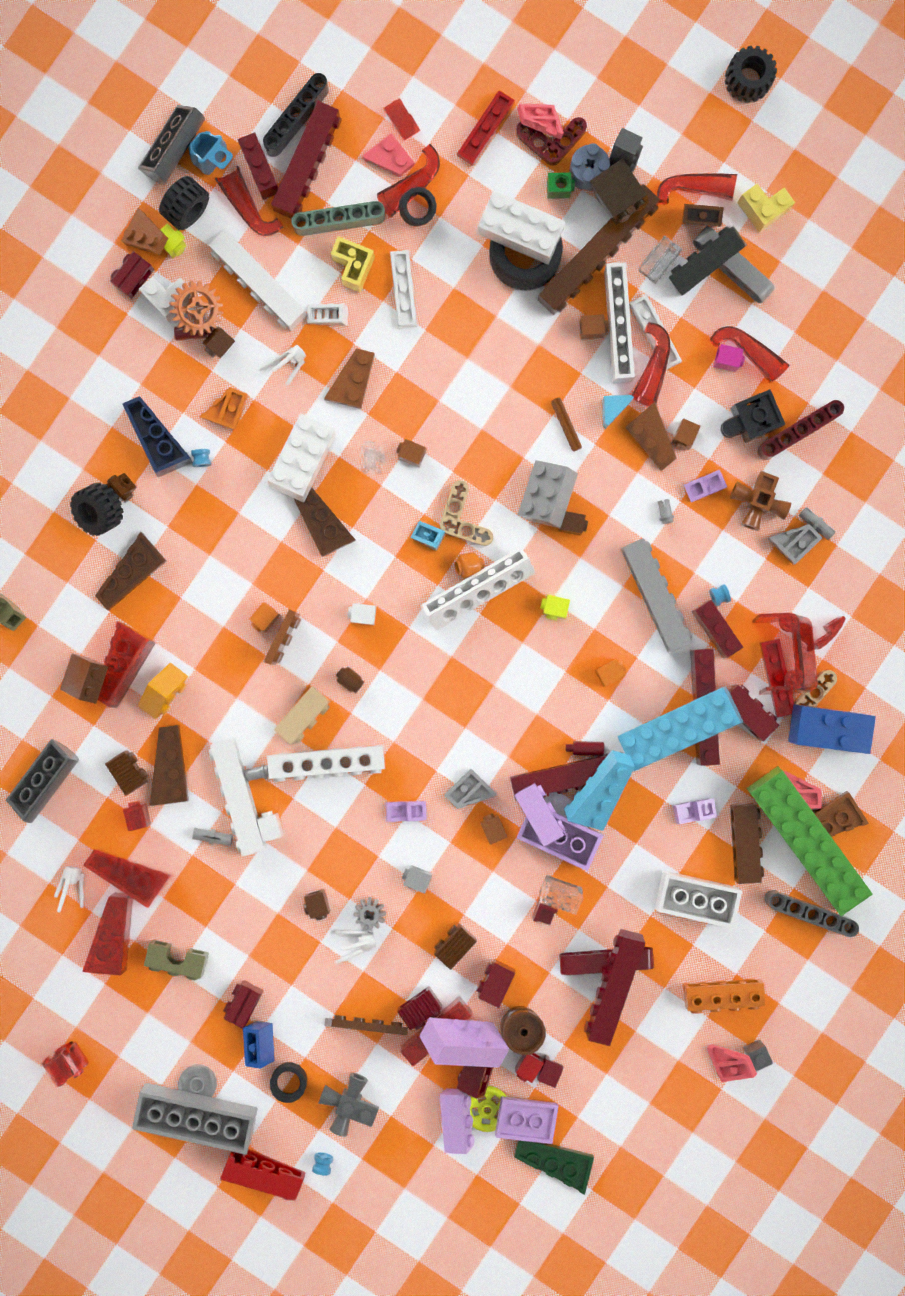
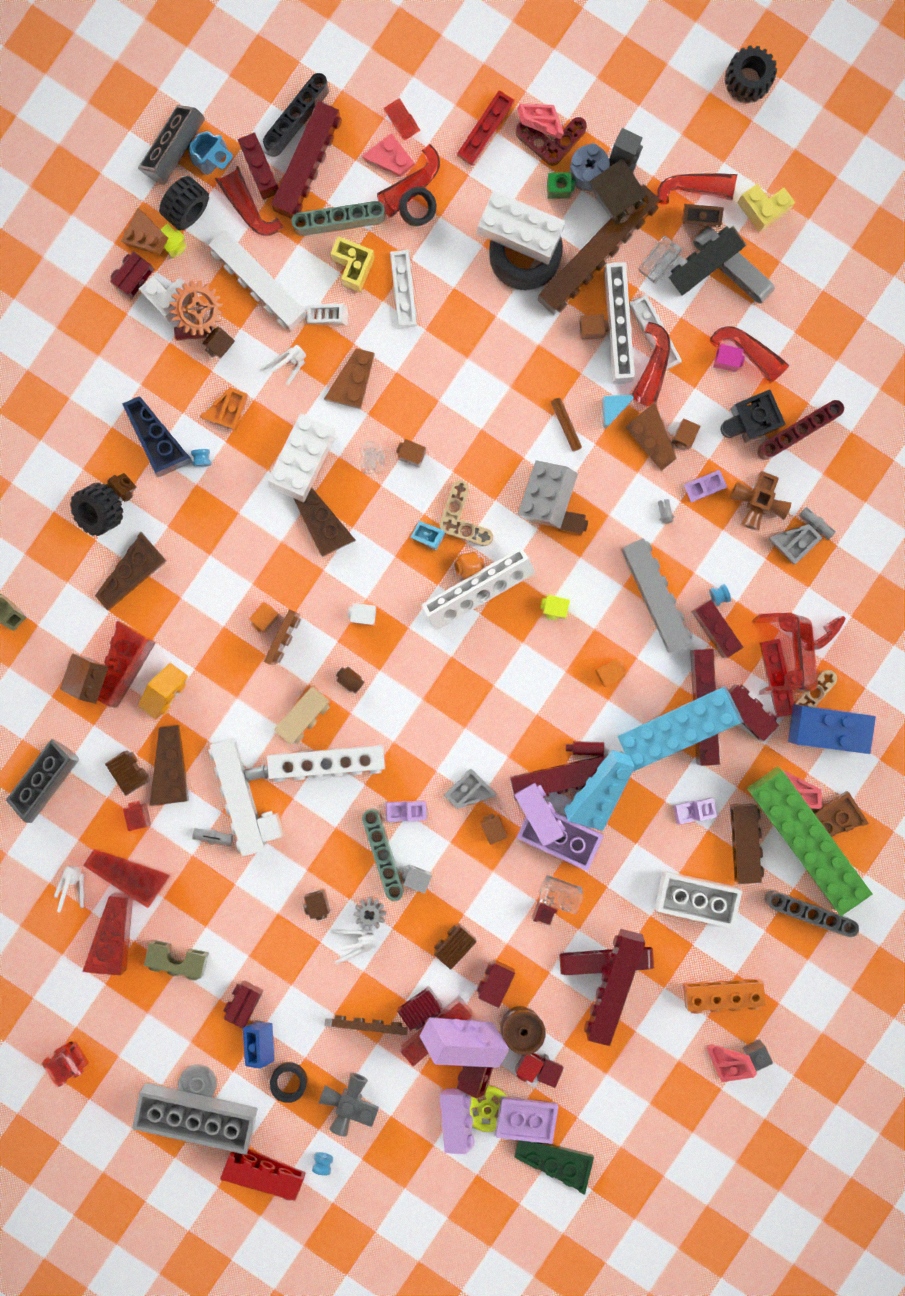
(382, 864): none -> sand green beam

